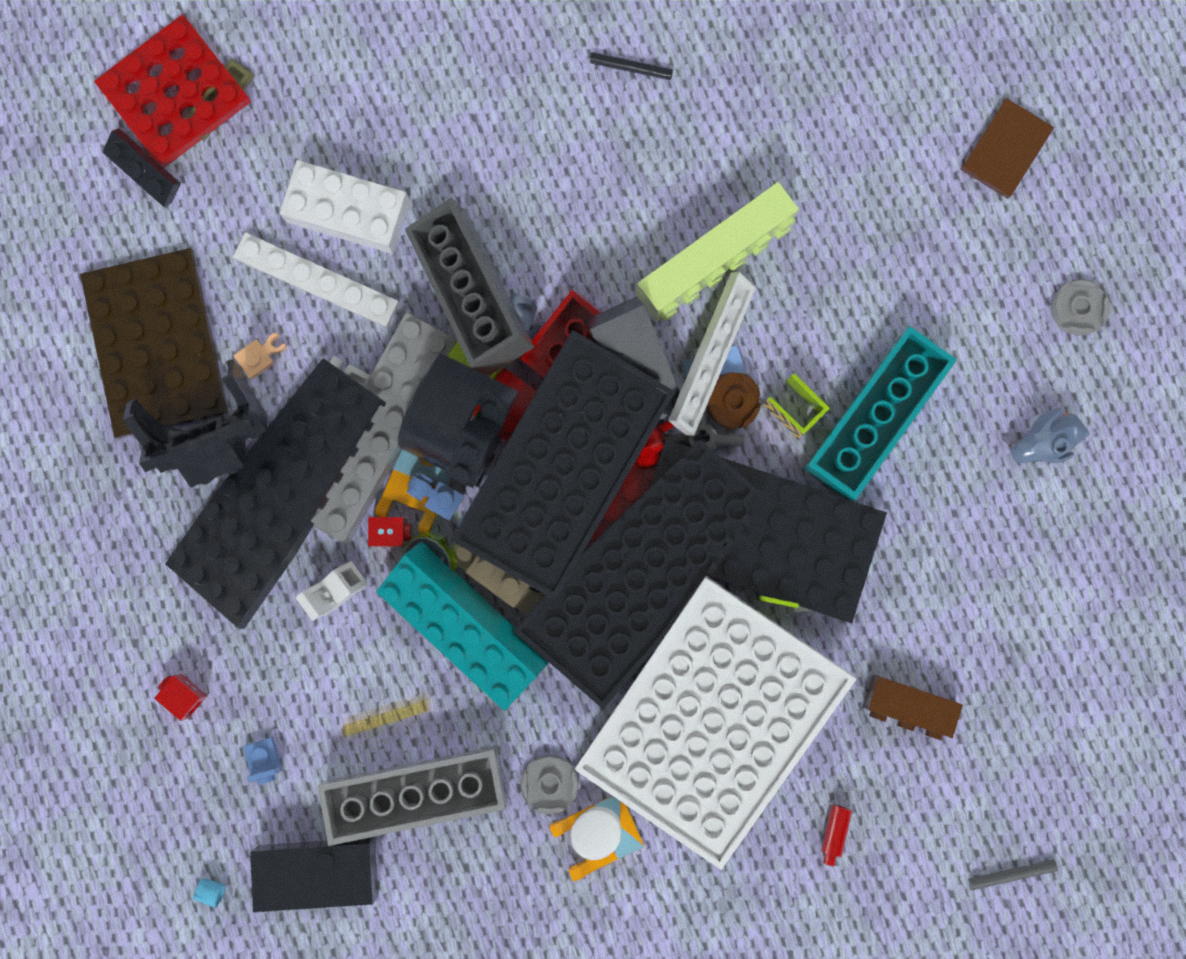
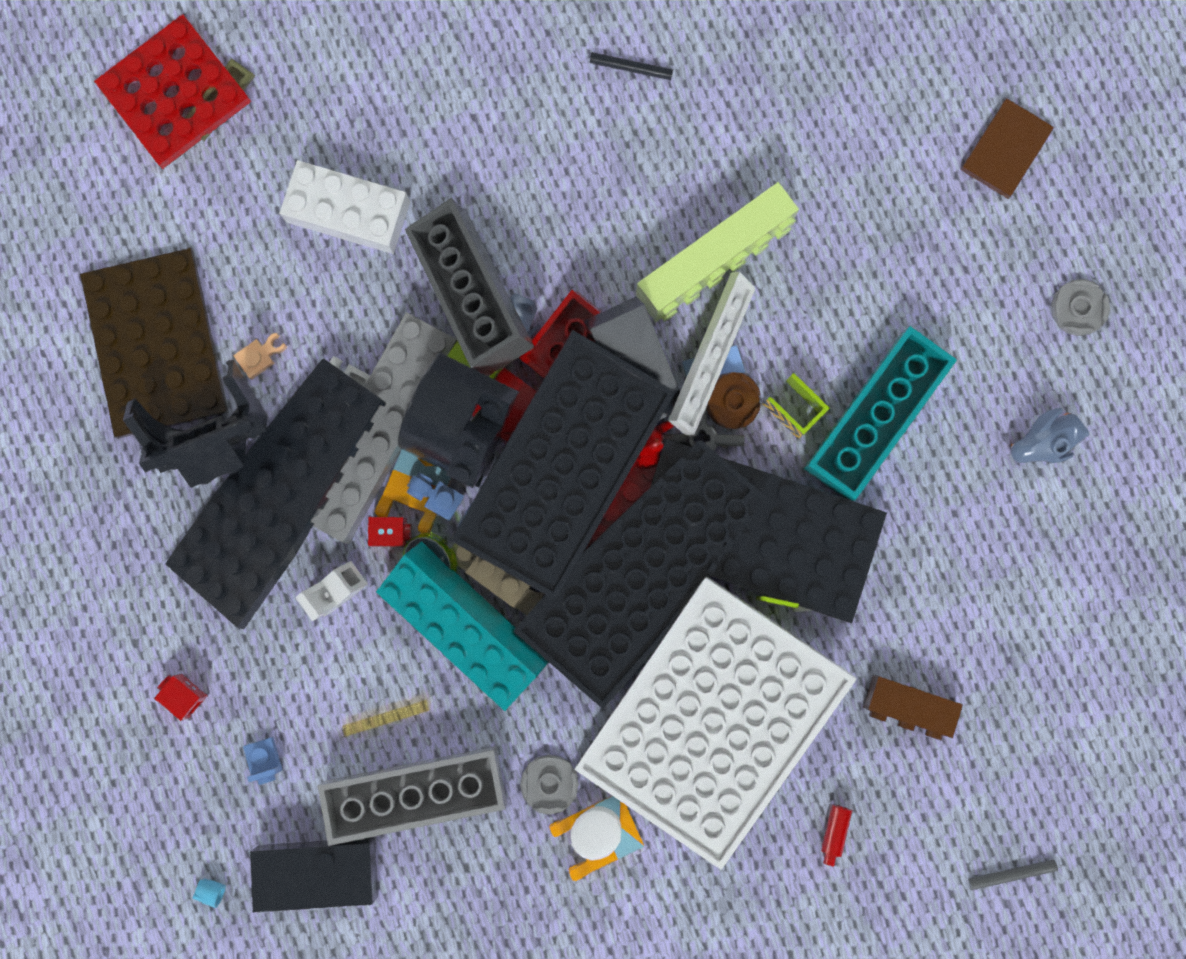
(141, 167): black plate -> none
(316, 280): white plate -> none

